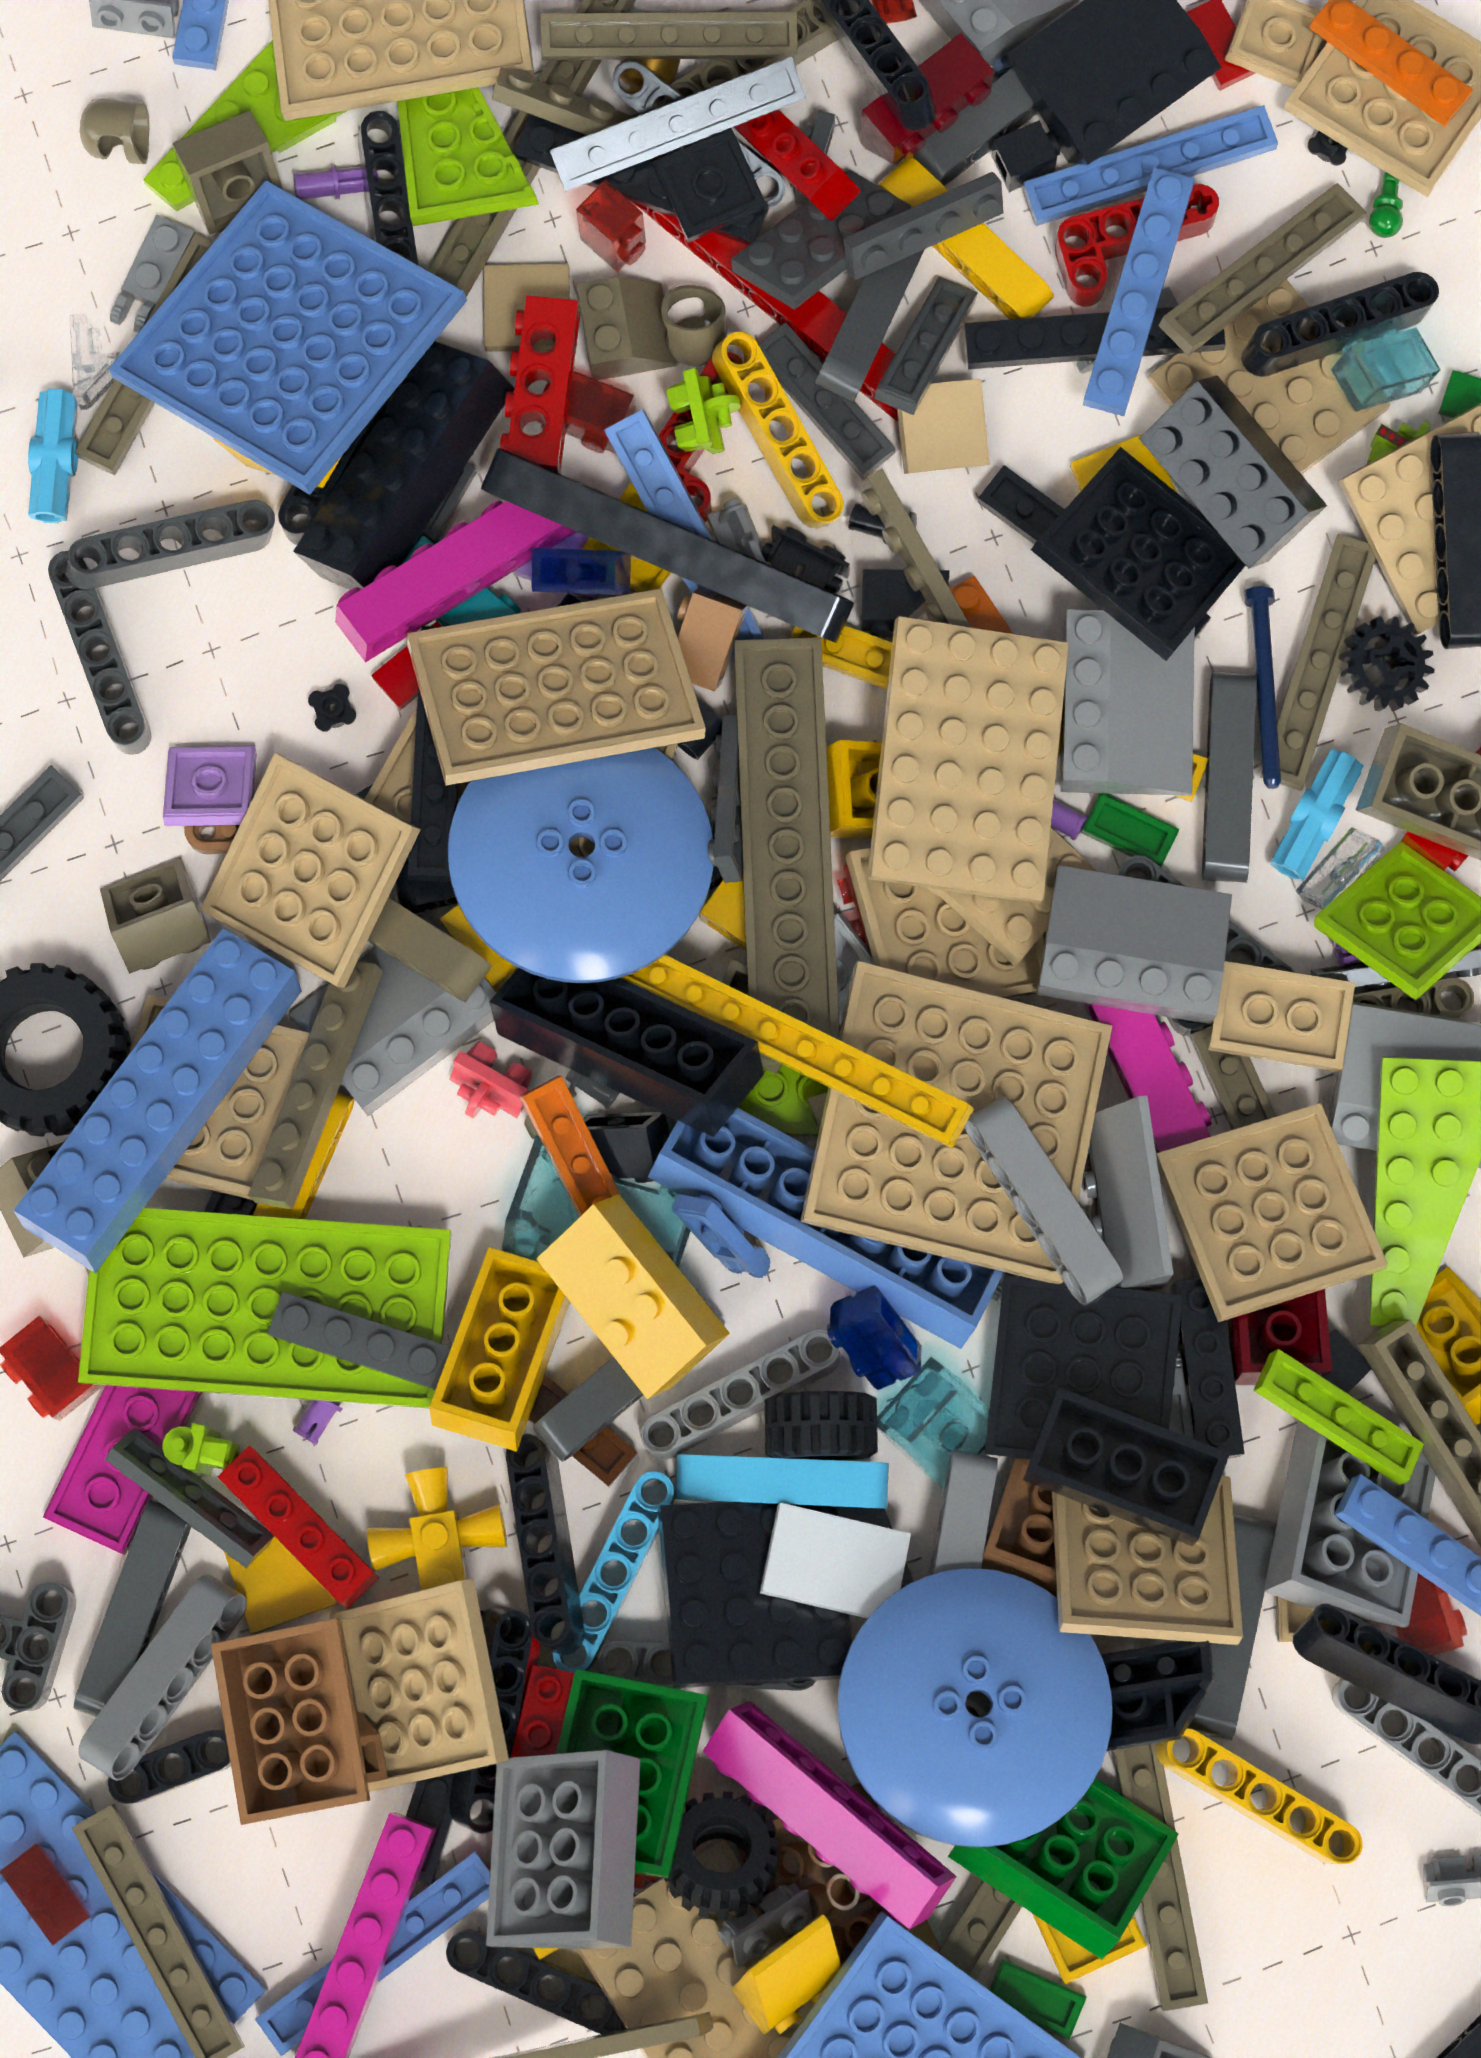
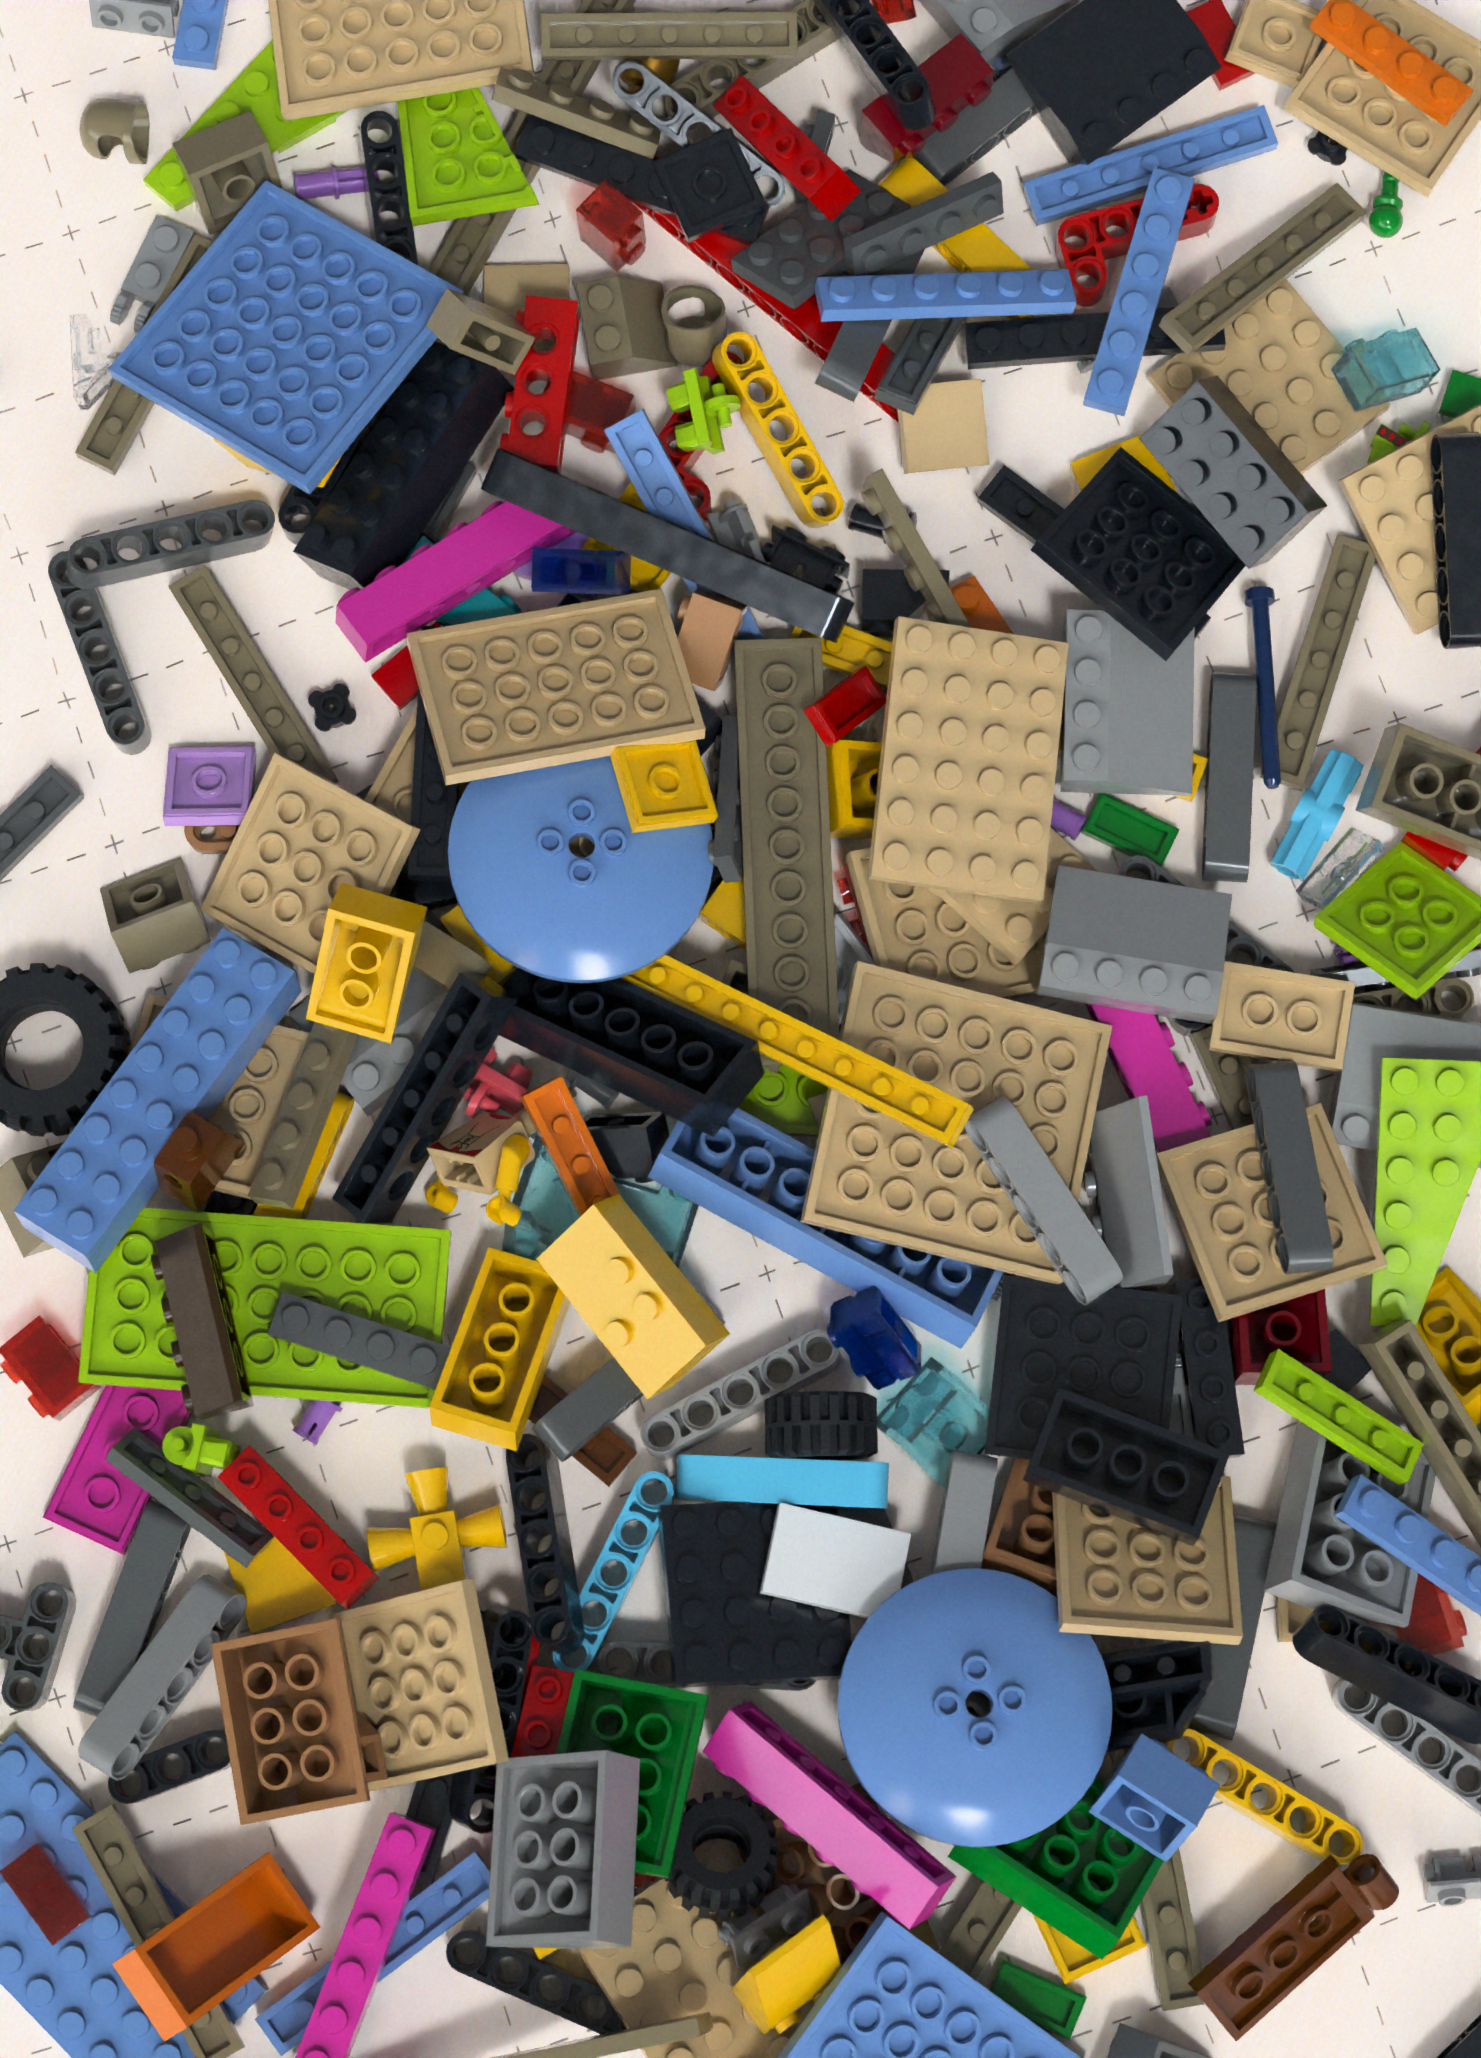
(53, 456): medium azure piece -> none
(196, 1158): none -> reddish brown torso
(202, 1321): none -> dark brown slope
(216, 1946): none -> orange piece
(247, 671): none -> dark tan plate
(365, 962): none -> yellow slope
(425, 1098): none -> black brick
(480, 331): none -> dark tan brick
(483, 1159): none -> torso
(663, 786): none -> yellow tile
(677, 124): plate -> none
(720, 1235): medium blue hinge -> none
(837, 418): dark grey plate -> none
(845, 706): none -> red tile
(944, 295): none -> medium blue plate
(1025, 155): black brick -> none
(1154, 1797): none -> medium blue brick
(1288, 1945): none -> reddish brown hinge
(1289, 1167): none -> dark grey beam
(1328, 337): black beam -> none
(1399, 651): black gear -> none

